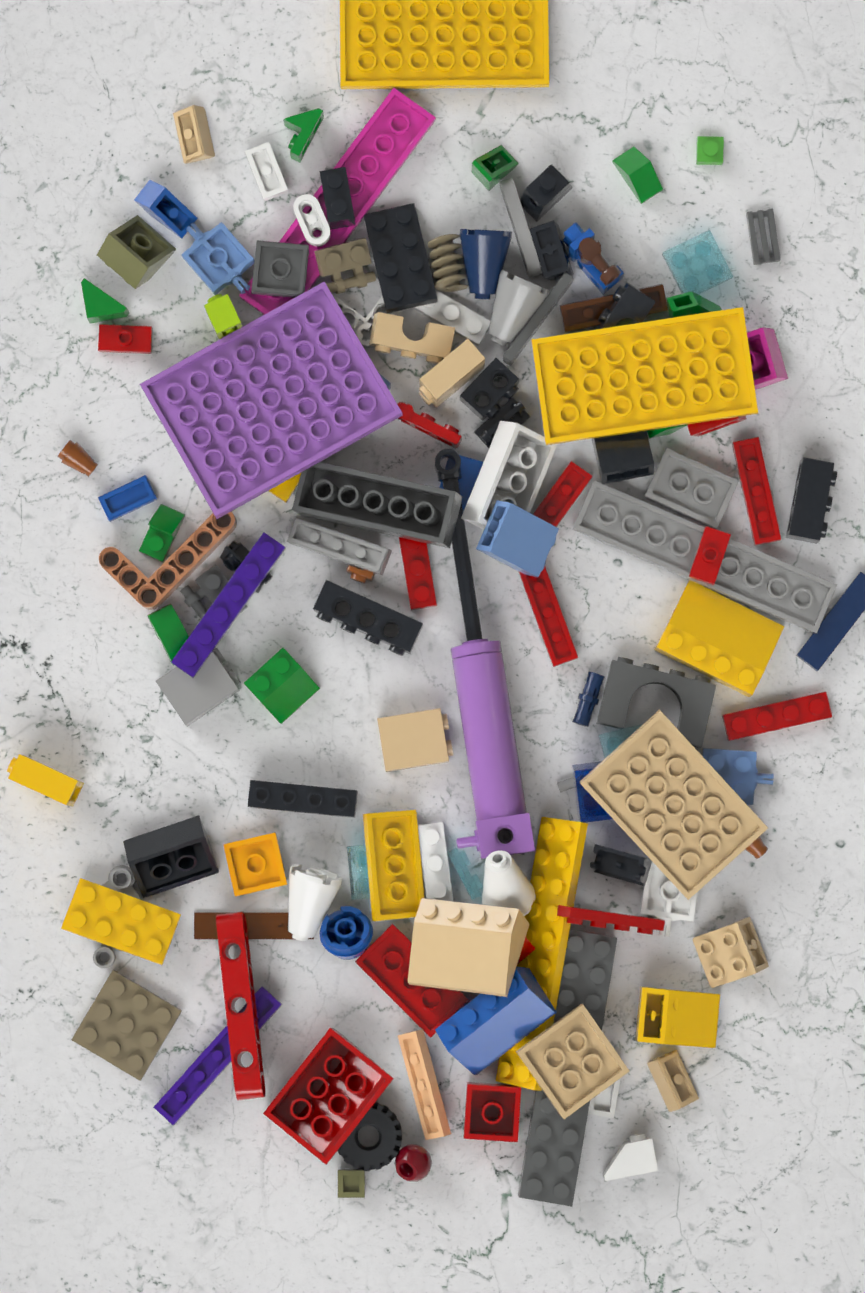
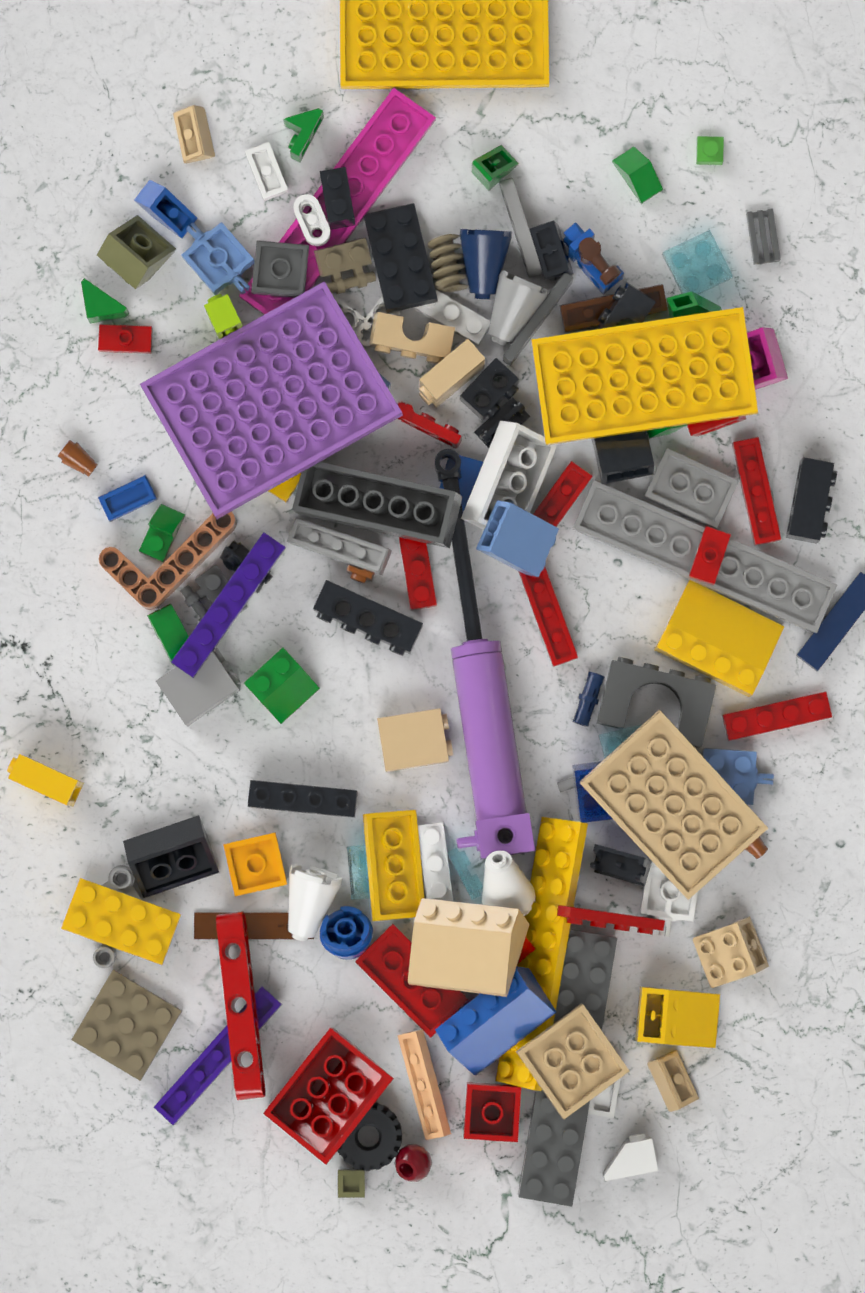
(545, 192): black torso -> none

